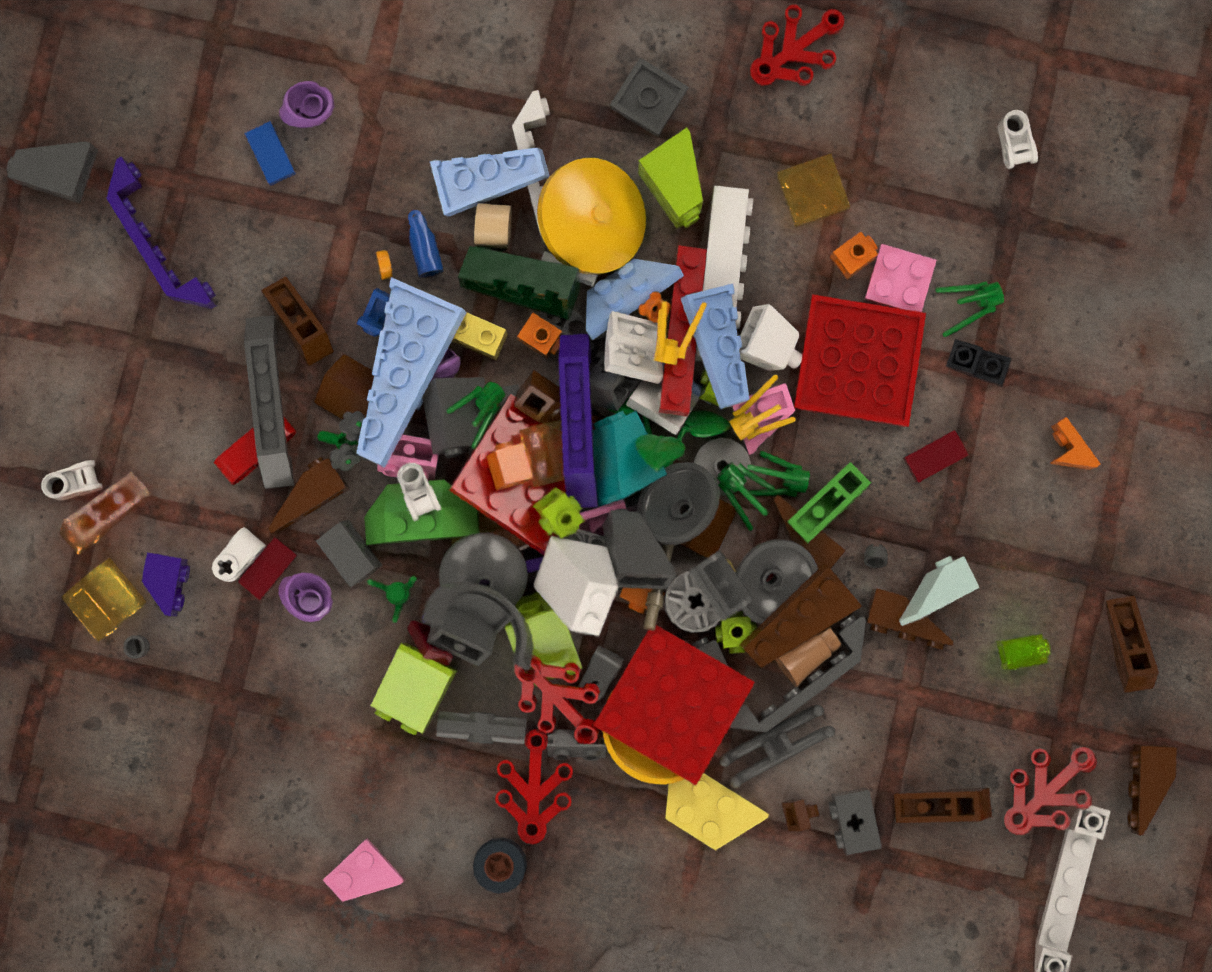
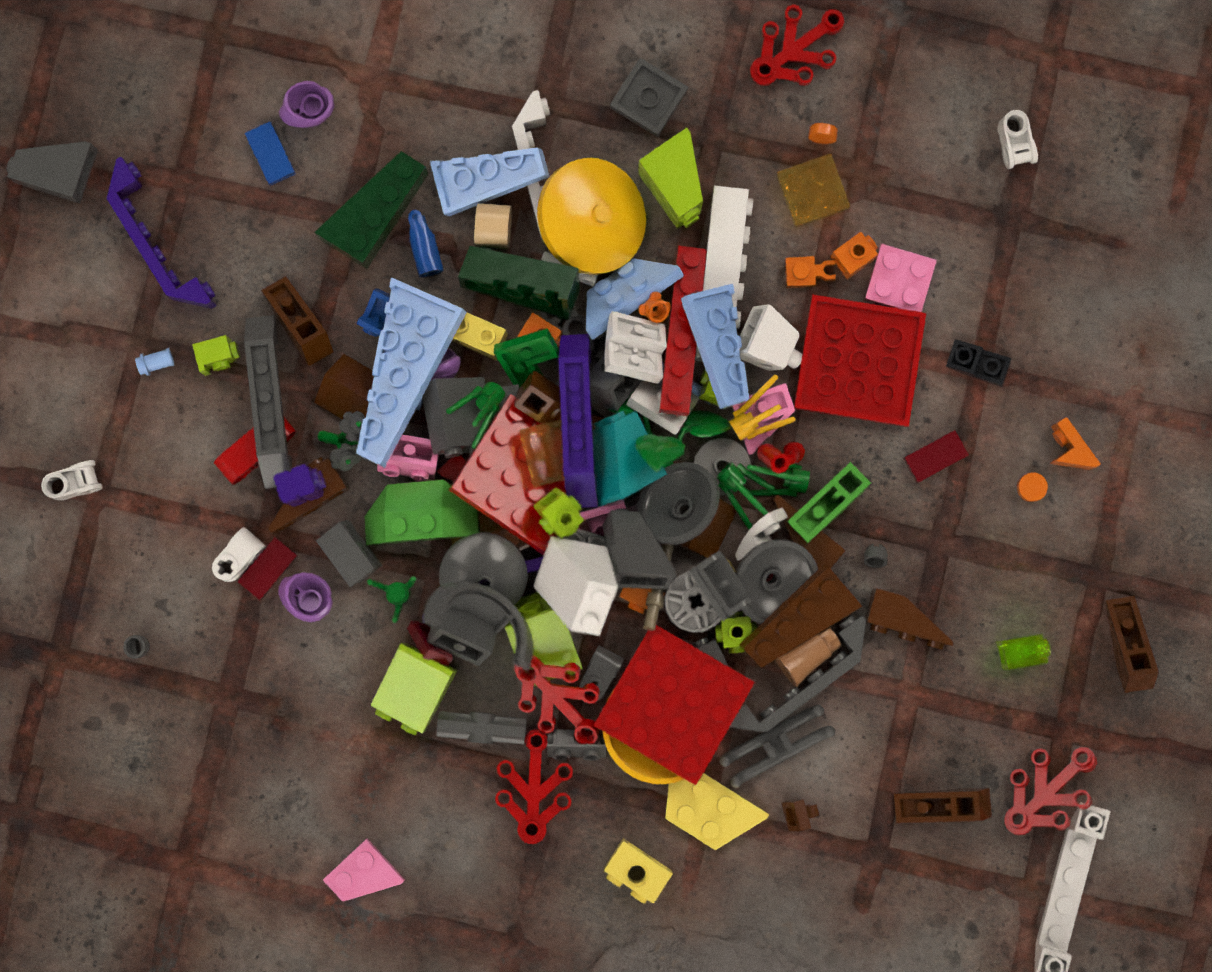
(103, 513): clear orange slope -> none
(103, 599): clear yellow slope -> none
(154, 361): none -> light blue pin
(164, 580): dark purple slope -> none
(215, 354): none -> lime brick
(299, 485): none -> dark purple brick
(372, 213): none -> dark green wedge
(384, 264): light orange tile -> none
(417, 491): white piece -> none
(452, 468): none -> red tile
(492, 872): black wheel -> none
(509, 465): orange brick -> none
(523, 353): none -> green plate
(655, 875): none -> light yellow brick
(667, 349): yellow plant -> none
(760, 532): none -> white slope
(780, 461): none -> red plant
(803, 271): none -> orange plate
(823, 133): none -> orange tile
(866, 834): dark grey brick -> none
(939, 588): light aqua slope -> none
(986, 296): green plant -> none
(1032, 487): none -> orange tile
(1152, 777): reddish brown slope -> none

